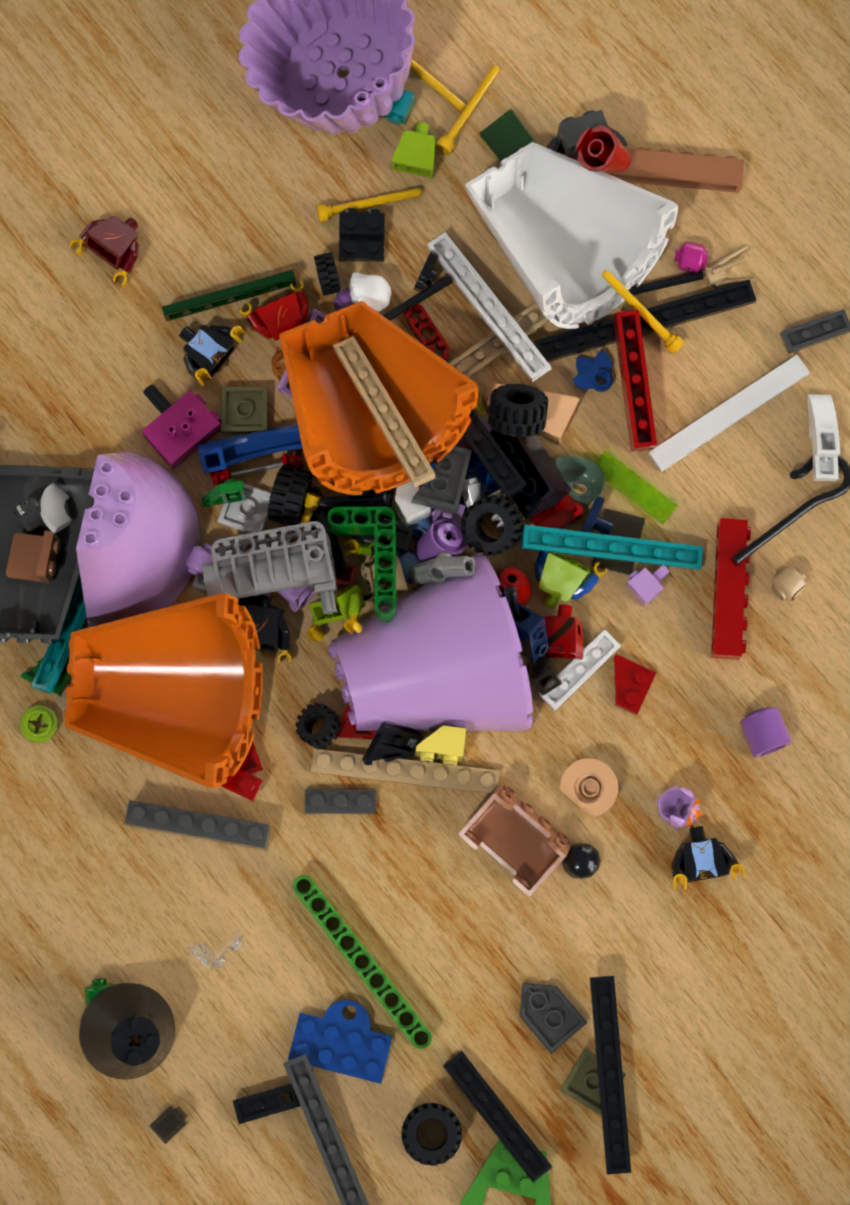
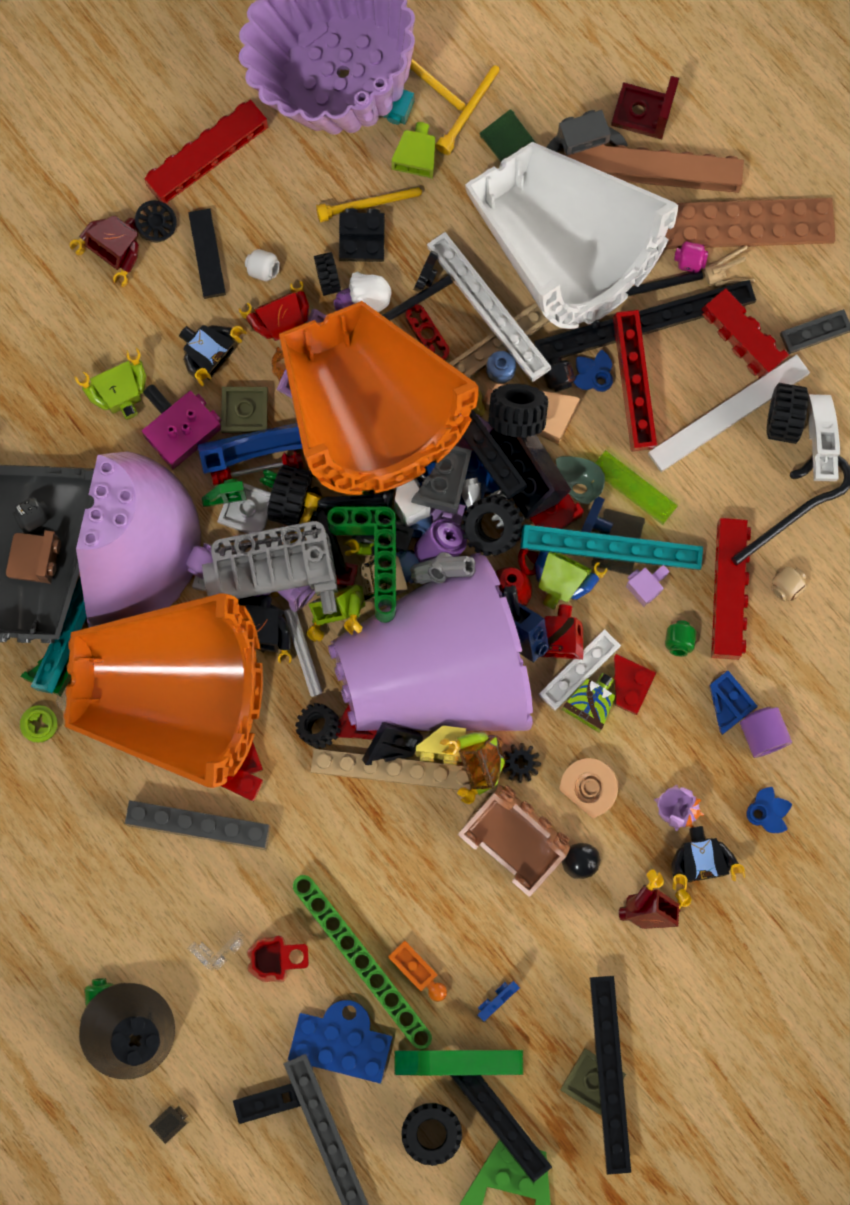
(53, 508): white tile -> none
(117, 387): none -> lime torso
(155, 221): none -> black wheel
(206, 152): none -> red brick
(207, 253): none -> black tile
(229, 295): dark green tile -> none
(262, 265): none -> white head
(269, 478): none -> green bush
(271, 959): none -> red piece
(303, 653): none -> white axle
(340, 801): dark grey plate -> none
(384, 412): tan plate -> none
(418, 971): none -> orange plate
(458, 1062): none -> green beam
(481, 760): none -> clear orange torso
(501, 367): none -> medium blue head
(504, 993): none -> blue wing
(521, 560): none -> red piece
(527, 758): none -> black gear
(544, 674): clear smoke brick -> none
(549, 1014): dark grey tile -> none
(560, 375): none -> black head
(591, 702): none -> torso
(602, 151): red cone -> none
(652, 907): none -> dark red torso
(655, 105): none -> dark red bracket
(671, 341): yellow piece -> none
(680, 638): none -> green head
(730, 701): none -> blue wing
(743, 334): none -> red wedge
(753, 223): none -> nougat plate
(772, 811): none -> blue plate
(787, 413): none -> black tyre

